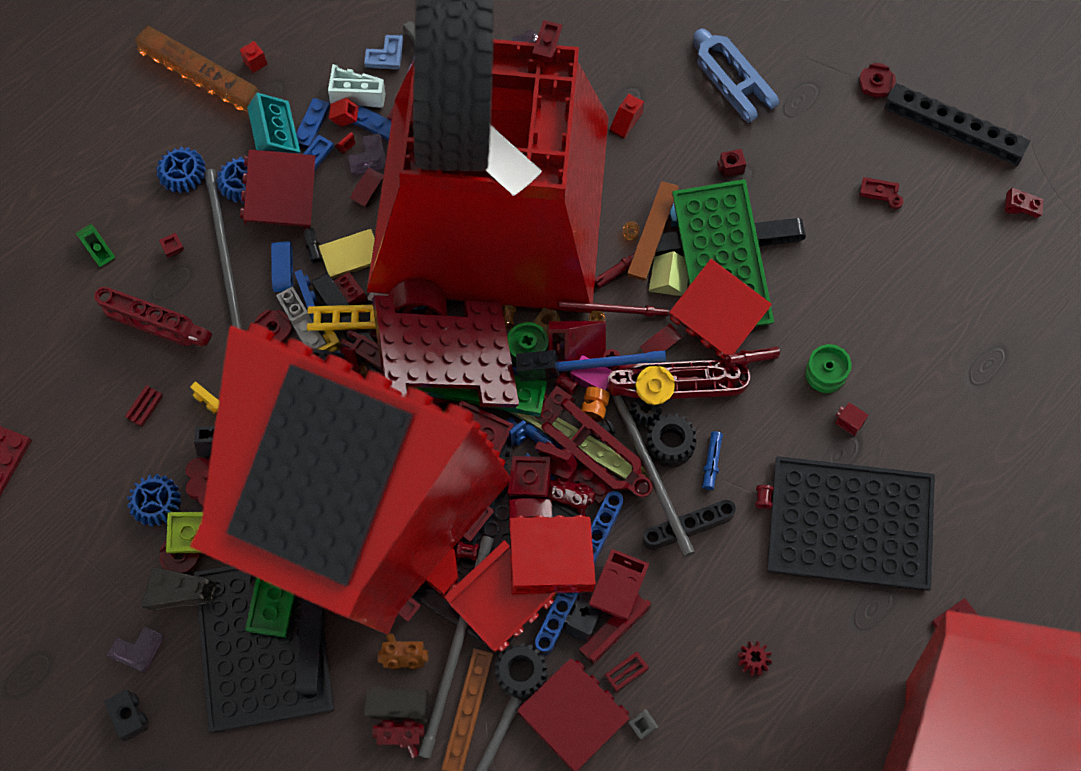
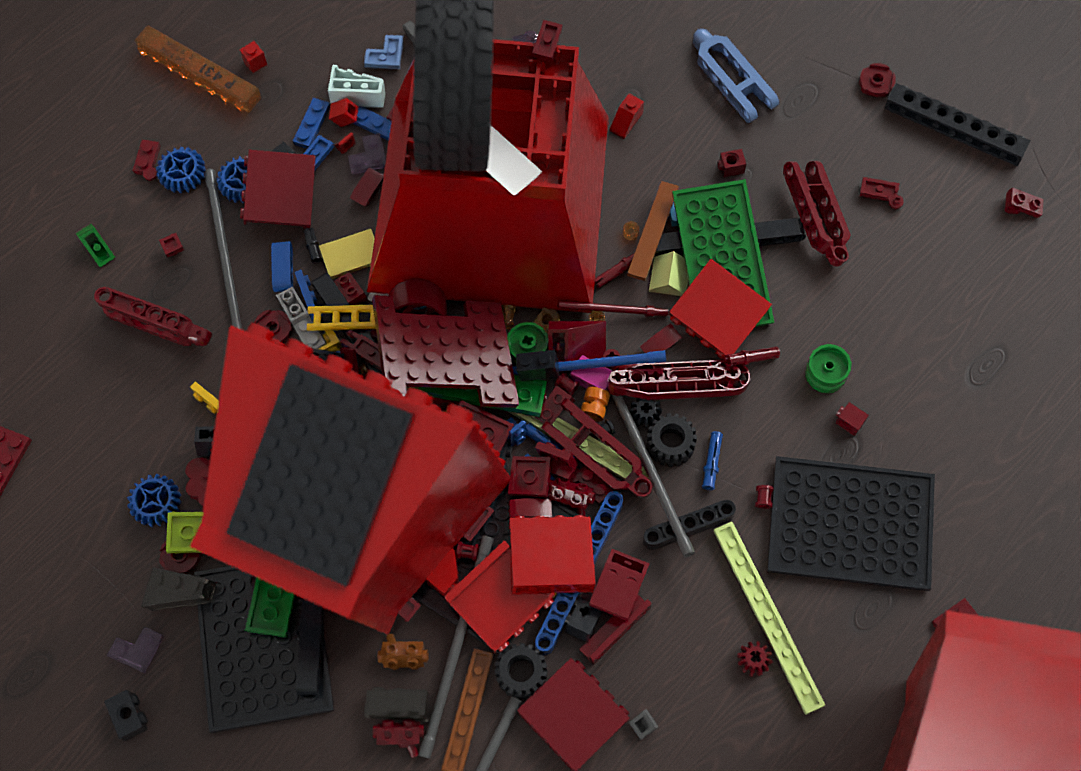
(141, 398): dark red tile -> none
(146, 159): none -> dark red hinge
(272, 124): teal slope -> none
(640, 662): dark red tile -> none
(655, 385): yellow tile -> none
(769, 618): none -> yellowish green plate
(818, 190): none -> dark red piece

